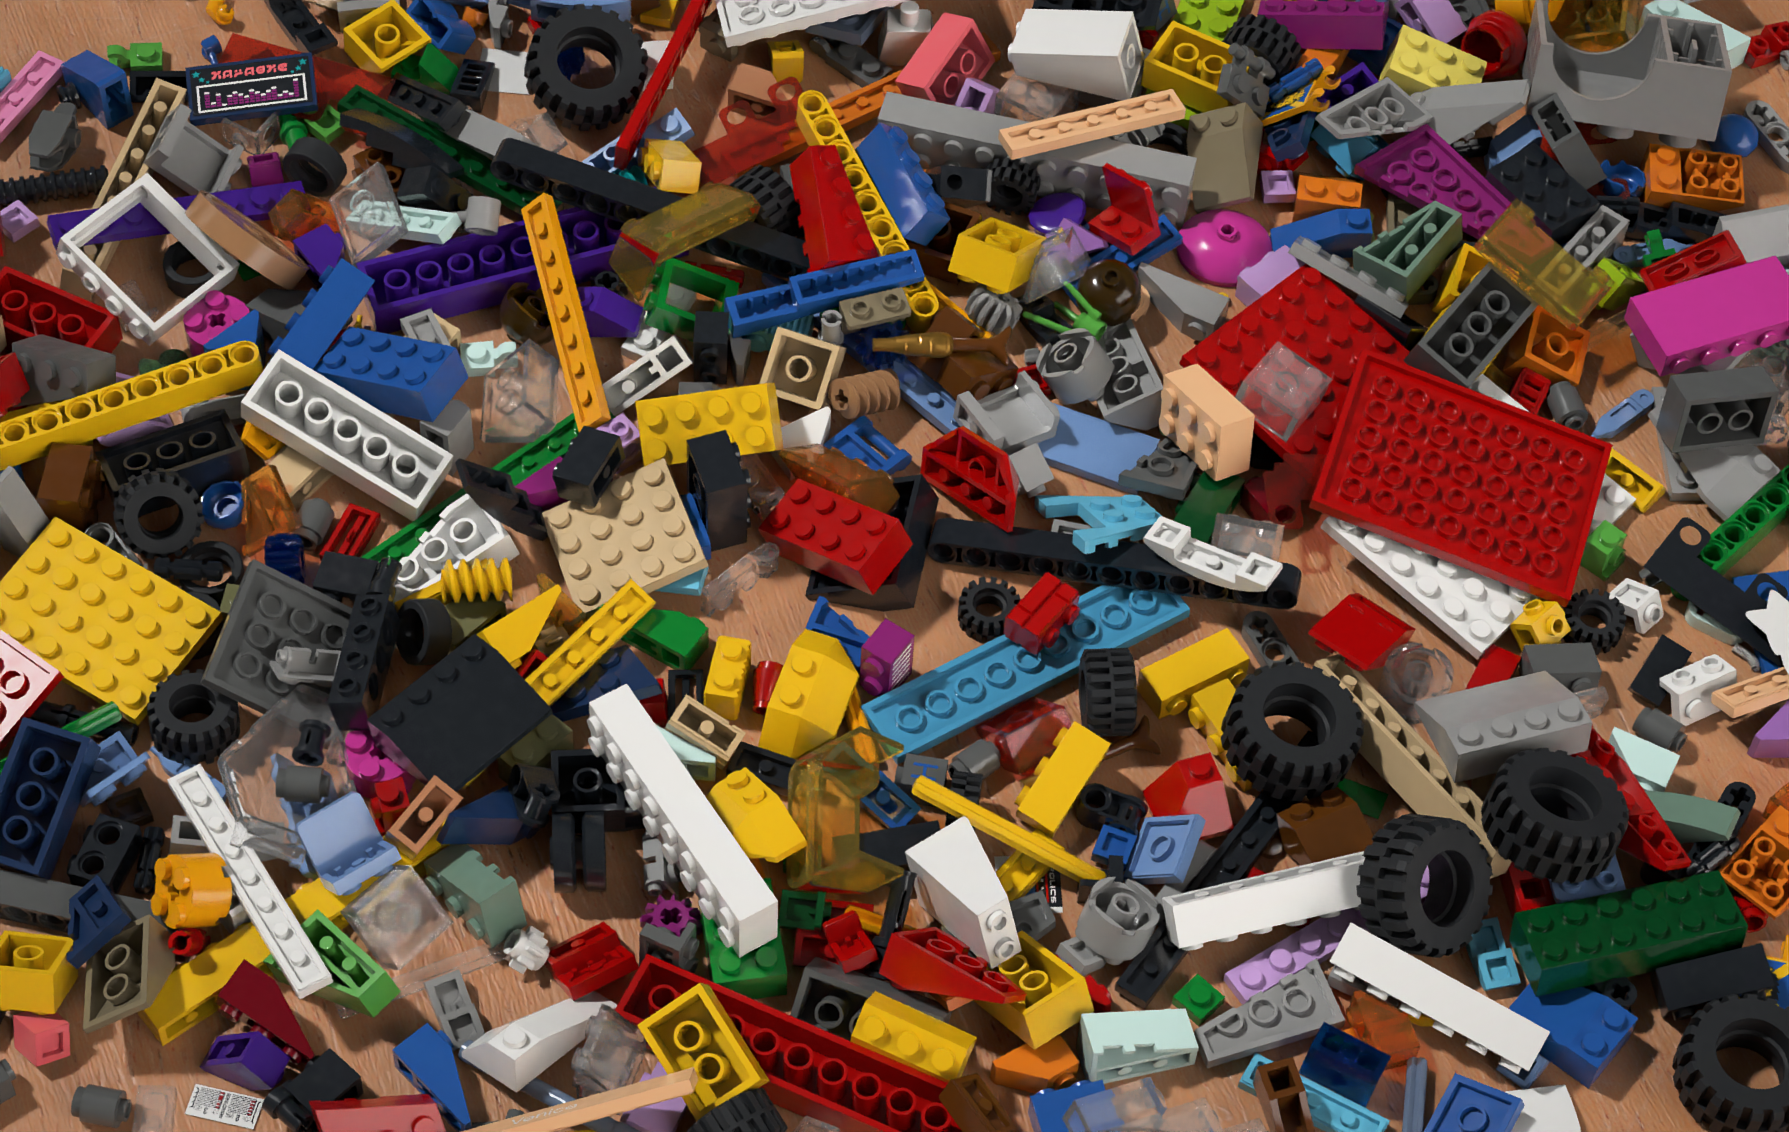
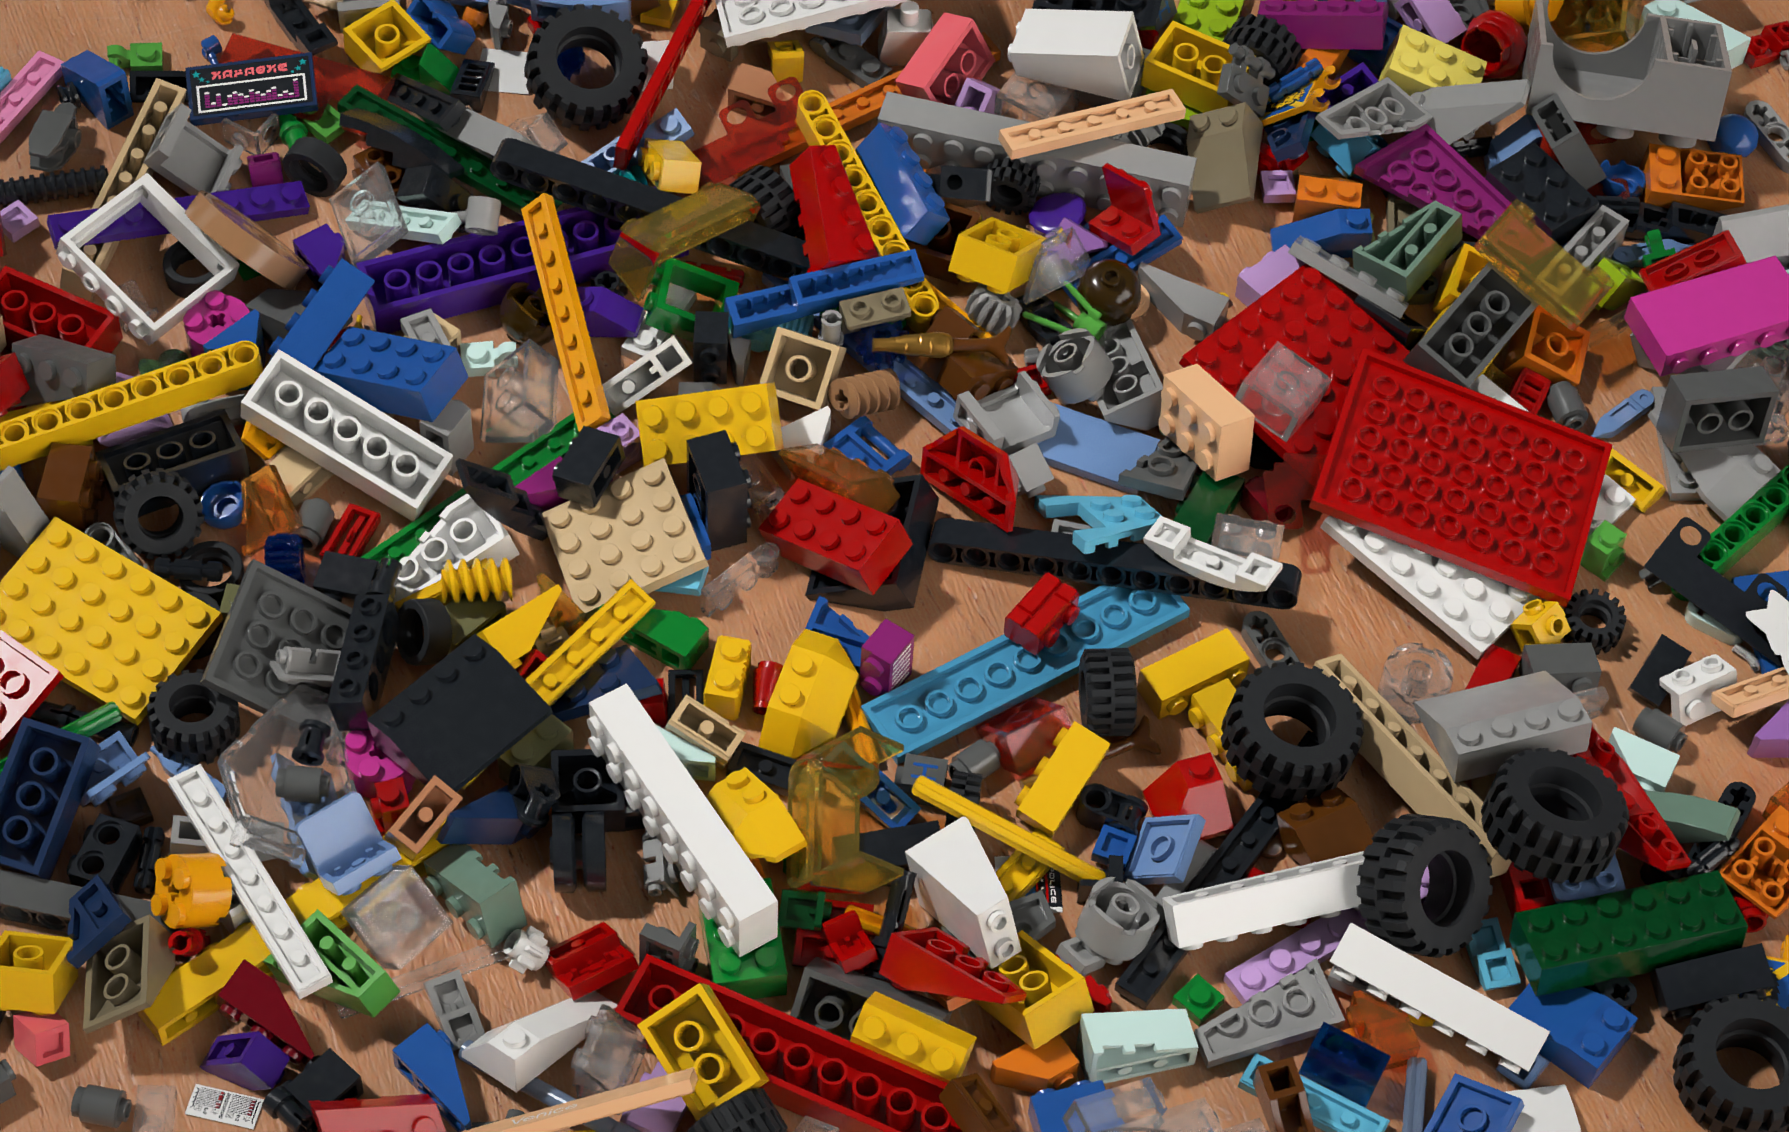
(300, 214): clear orange slope -> none
(672, 915): magenta gear -> none
(985, 593): black tyre -> none
(1221, 245): dark pink dish -> none
(1361, 632): red slope -> none
(1368, 799): green sticker -> none
(1640, 603): white bracket -> none

